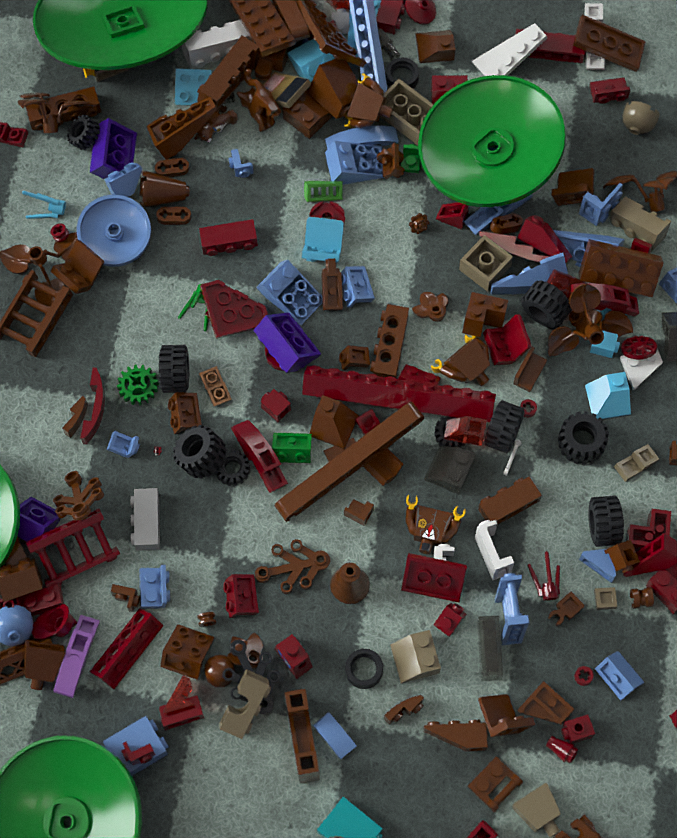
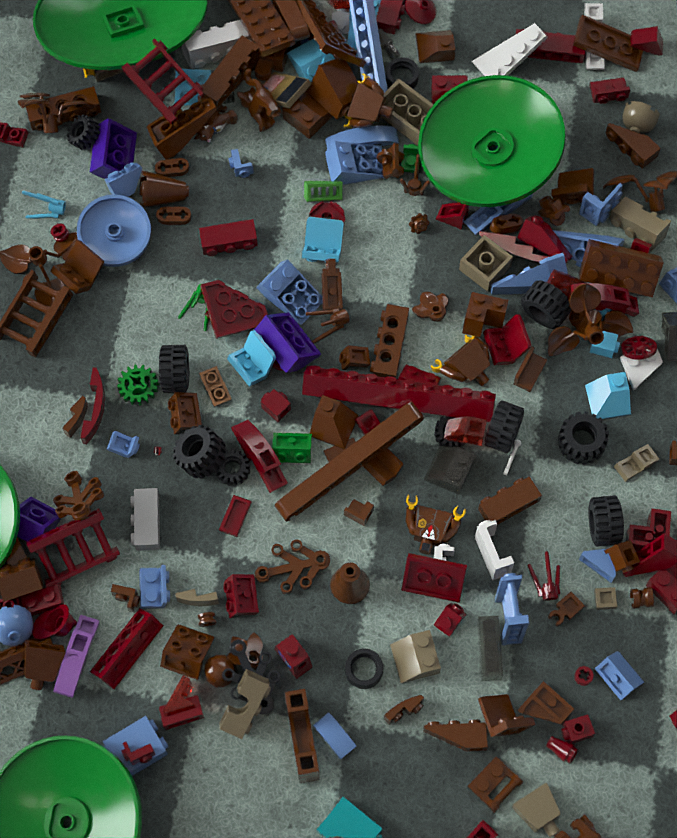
(158, 98): none -> dark red fence
(190, 598): none -> dark tan slope
(235, 516): none -> dark red tile
(253, 360): none -> medium azure bracket
(338, 319): none -> reddish brown plant
(356, 285): medium blue bracket -> none
(415, 186): none -> reddish brown plant
(532, 405): dark red bush -> none
(553, 209): none -> reddish brown hips
(636, 145): none -> reddish brown slope
(648, 40): none -> dark red slope

